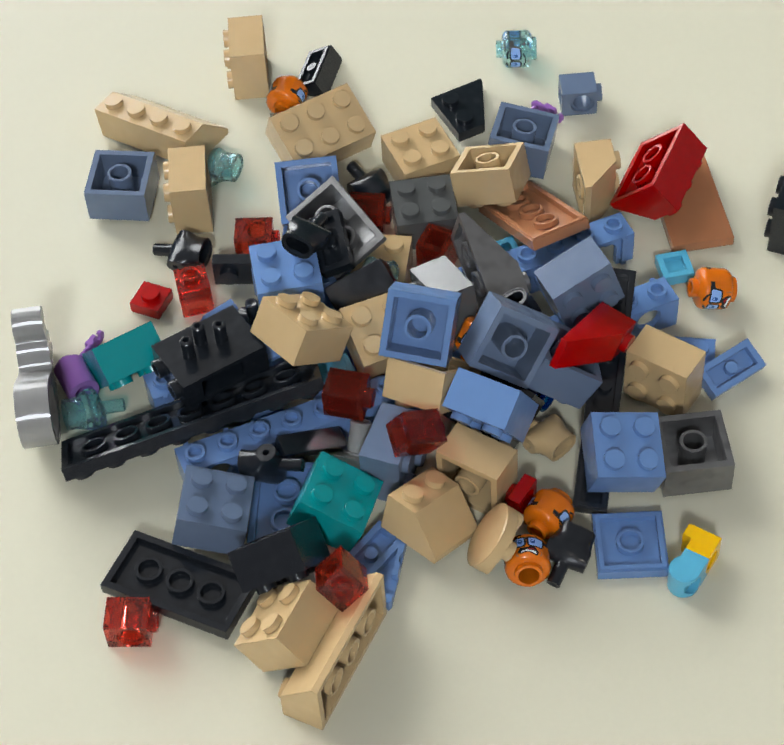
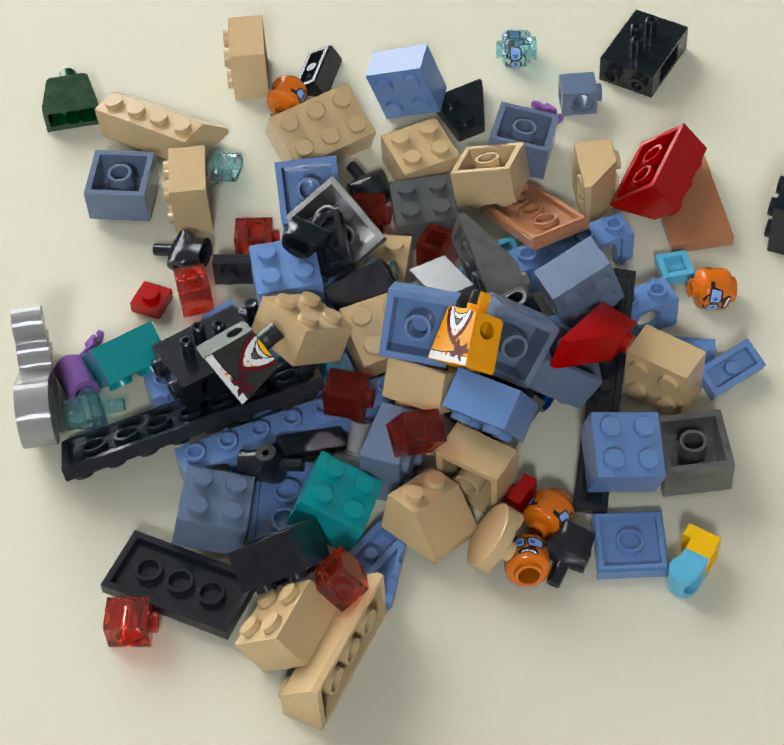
(69, 101): none -> dark green torso
(242, 357): none -> torso
(406, 81): none -> medium blue brick
(469, 336): none -> light orange torso
(549, 438): tan piece -> none
(643, 53): none -> black piece

